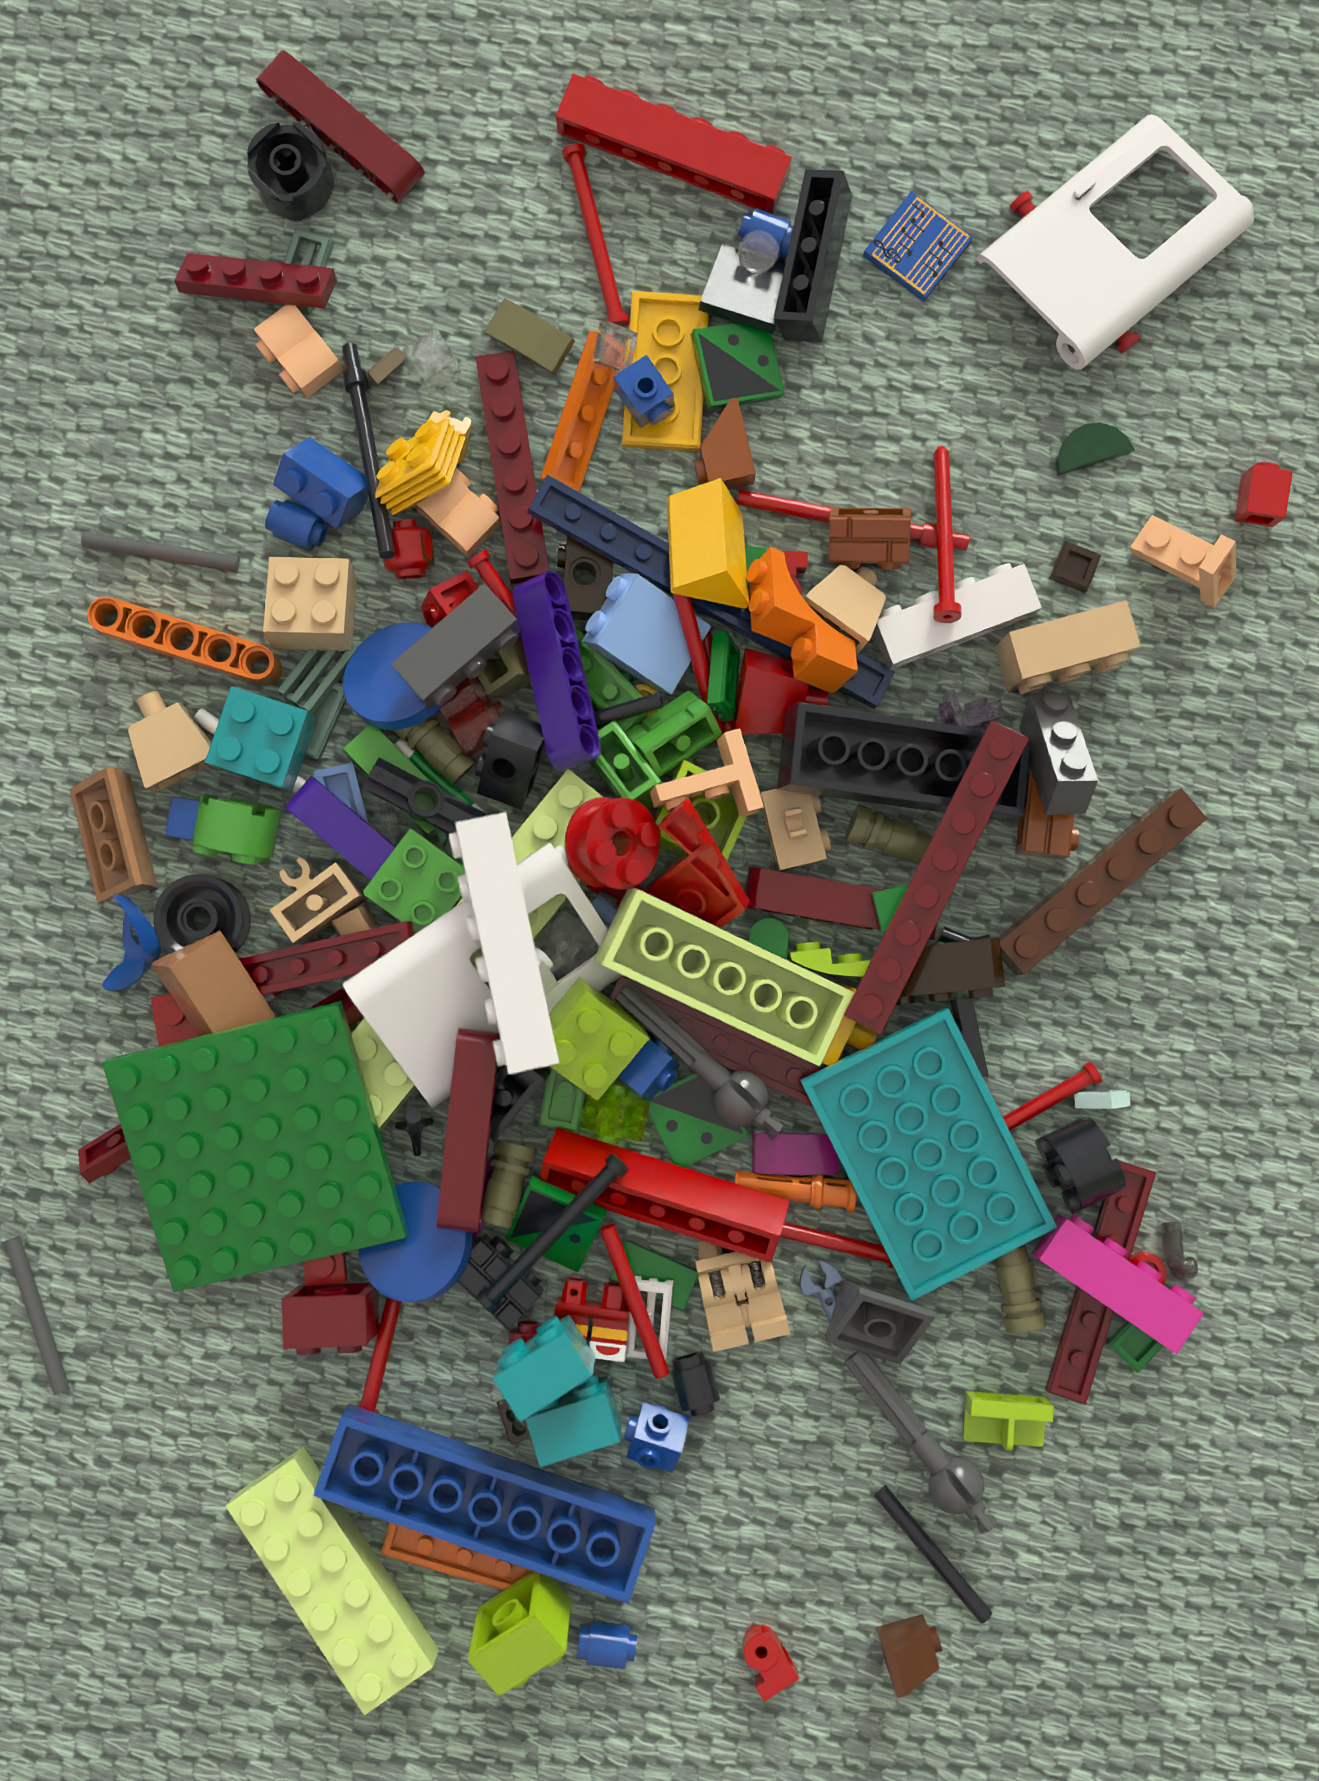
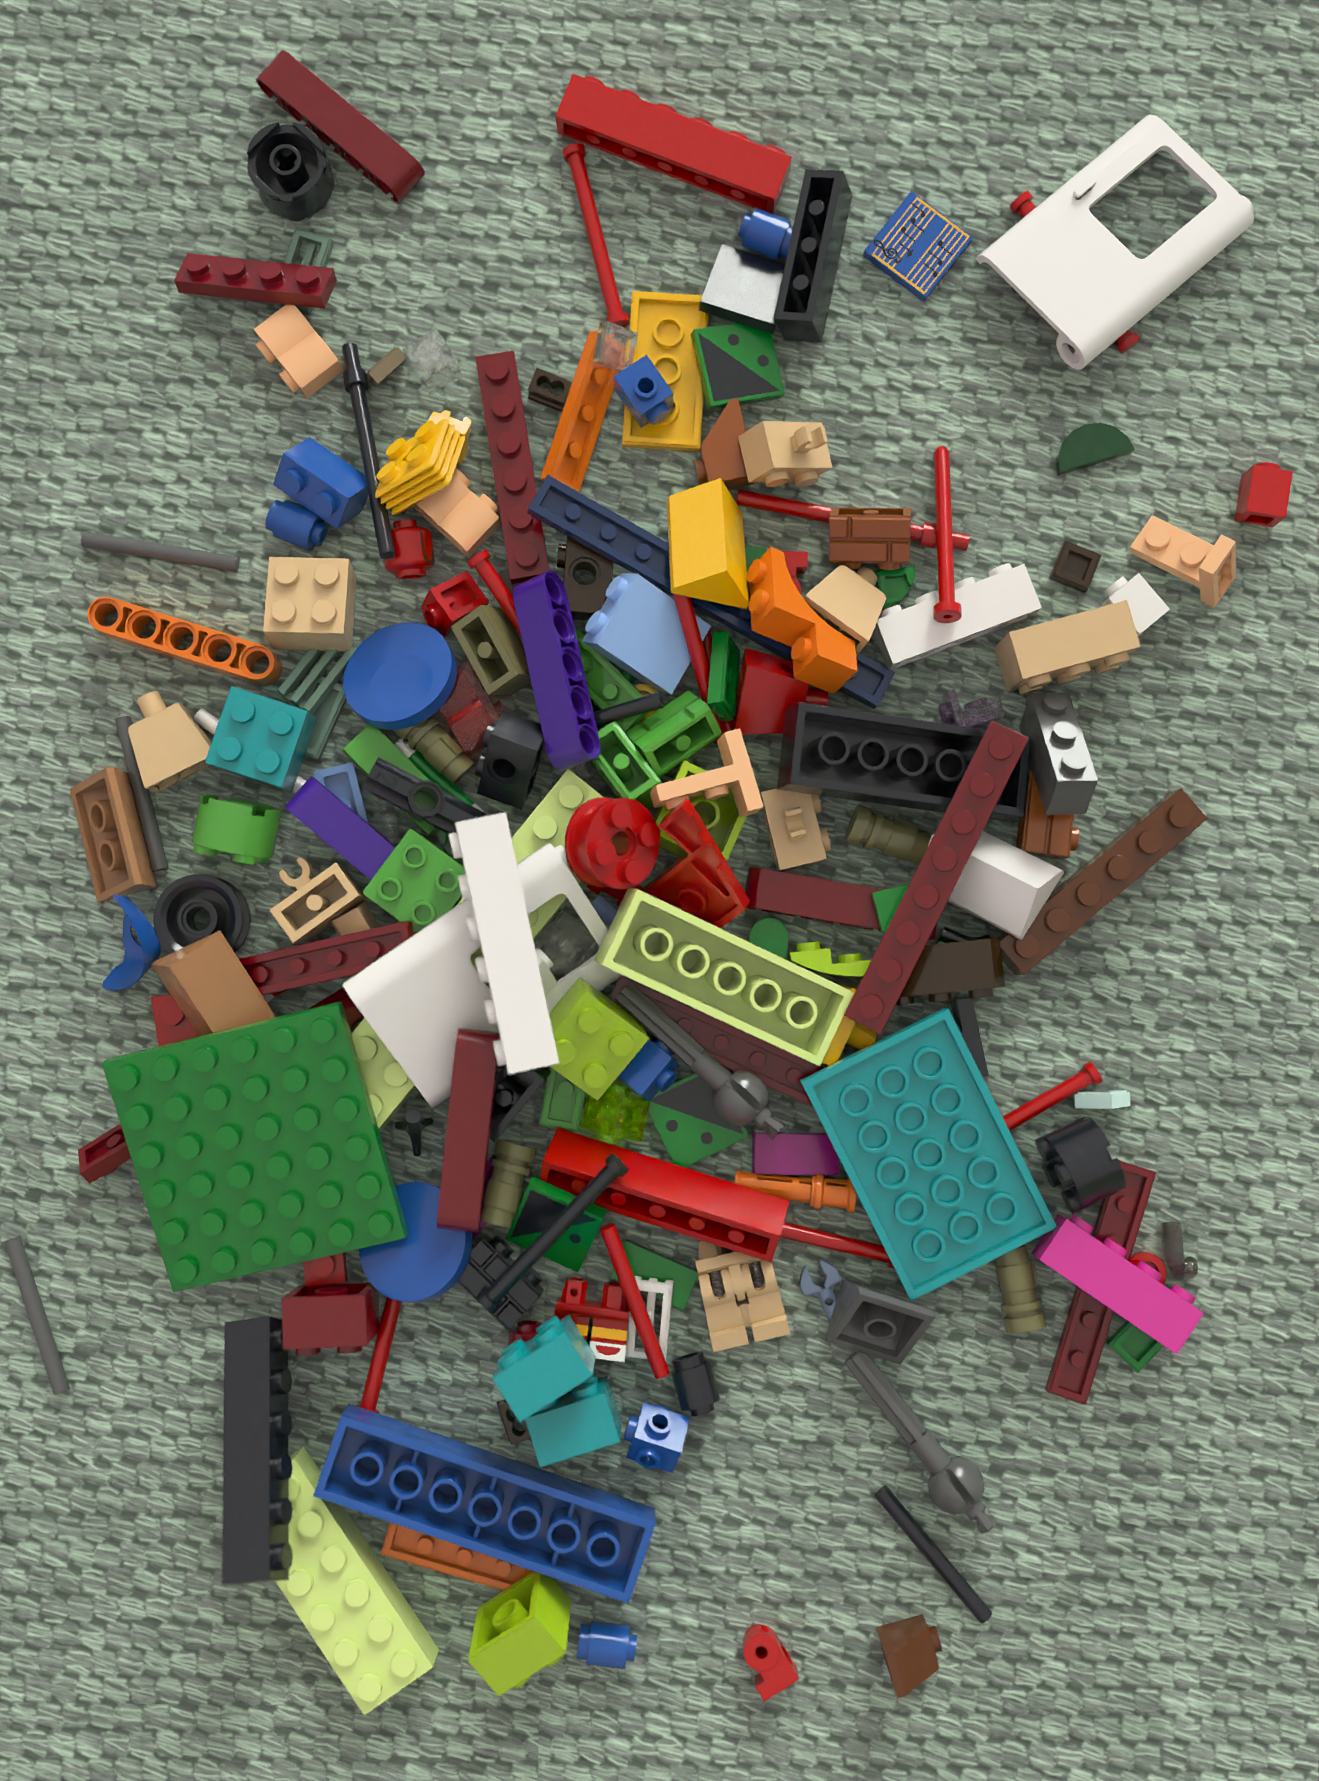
(142, 799): none -> dark grey bar
(182, 818): blue tile -> none
(256, 1453): none -> black brick
(457, 647): dark grey brick -> none
(529, 336): olive slope -> none
(544, 396): none -> dark brown piece
(758, 251): clear tile -> none
(785, 452): none -> tan brick
(895, 584): none -> green tile
(1004, 885): none -> white slope
(1006, 1419): lime panel -> none
(1142, 600): none -> white brick

